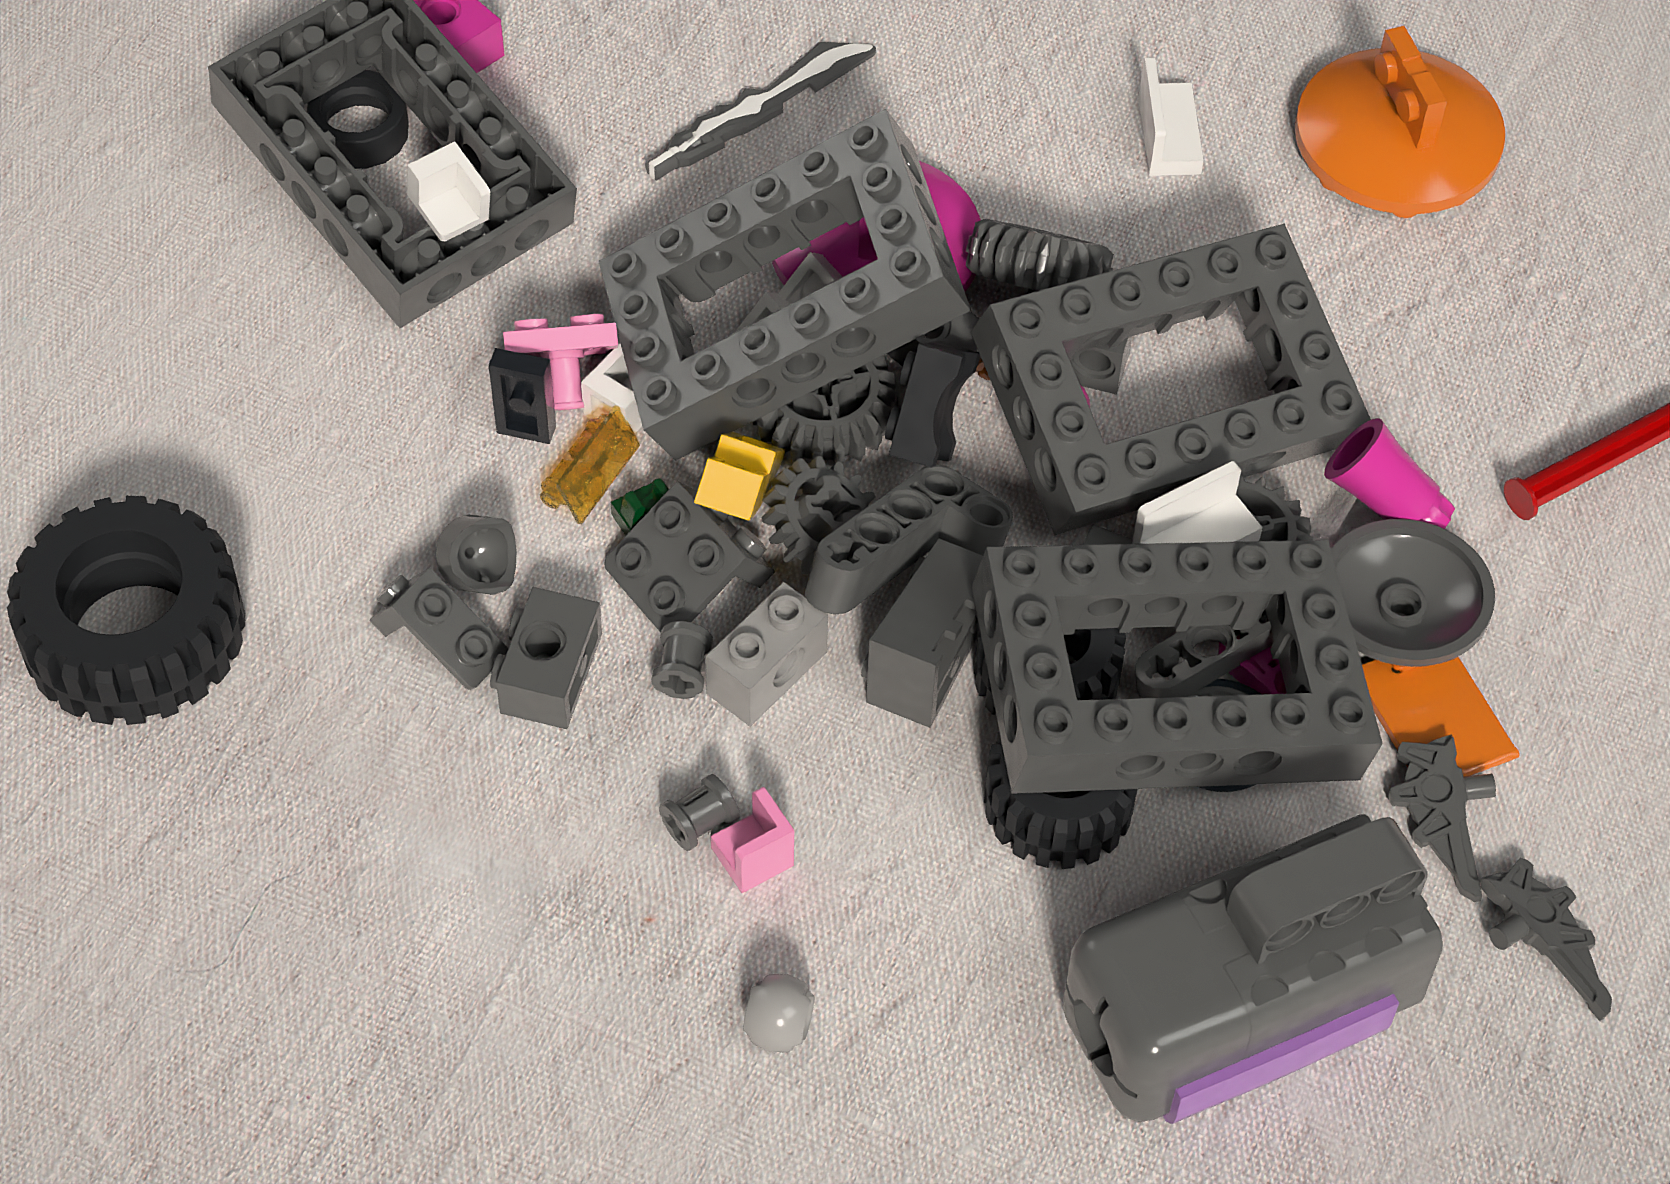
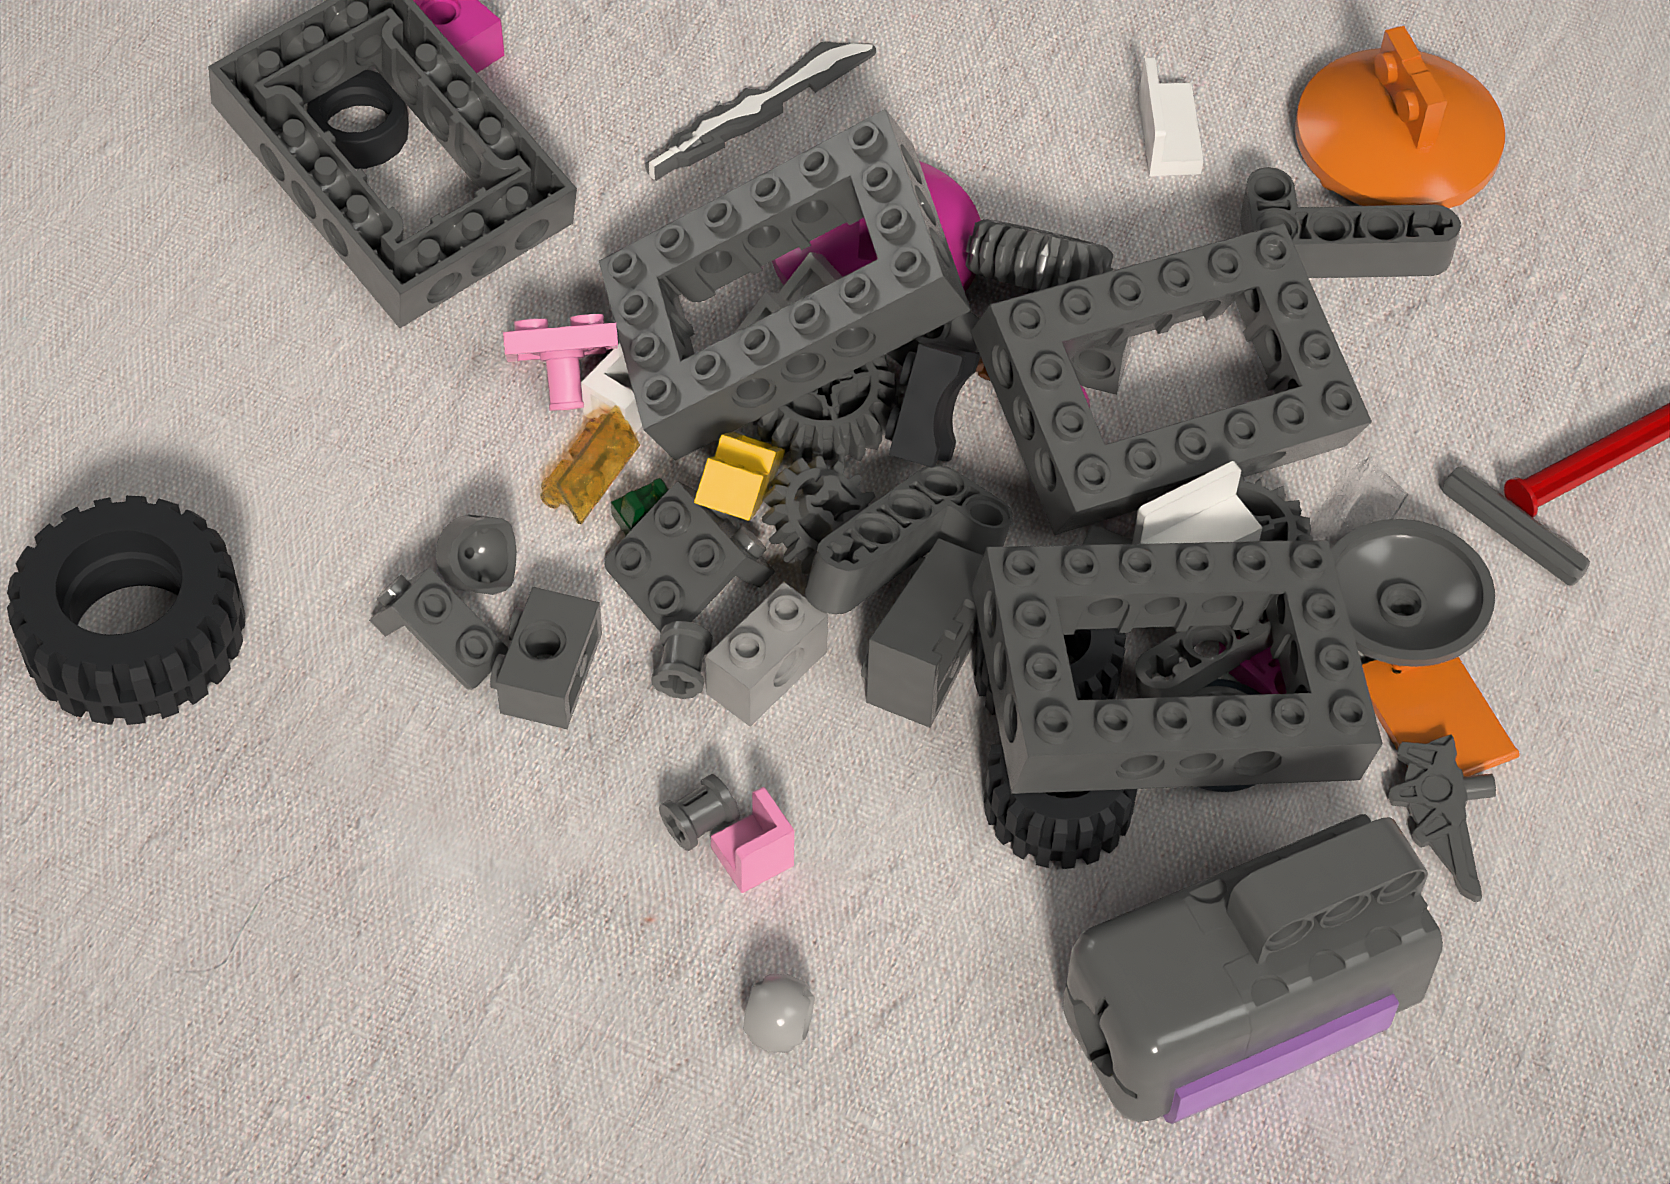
(448, 191): white panel -> none
(522, 395): black plate -> none
(1352, 238): none -> dark grey beam
(1386, 478): dark pink plant -> none
(1516, 526): none -> dark grey axle
(1544, 921): dark grey piece -> none

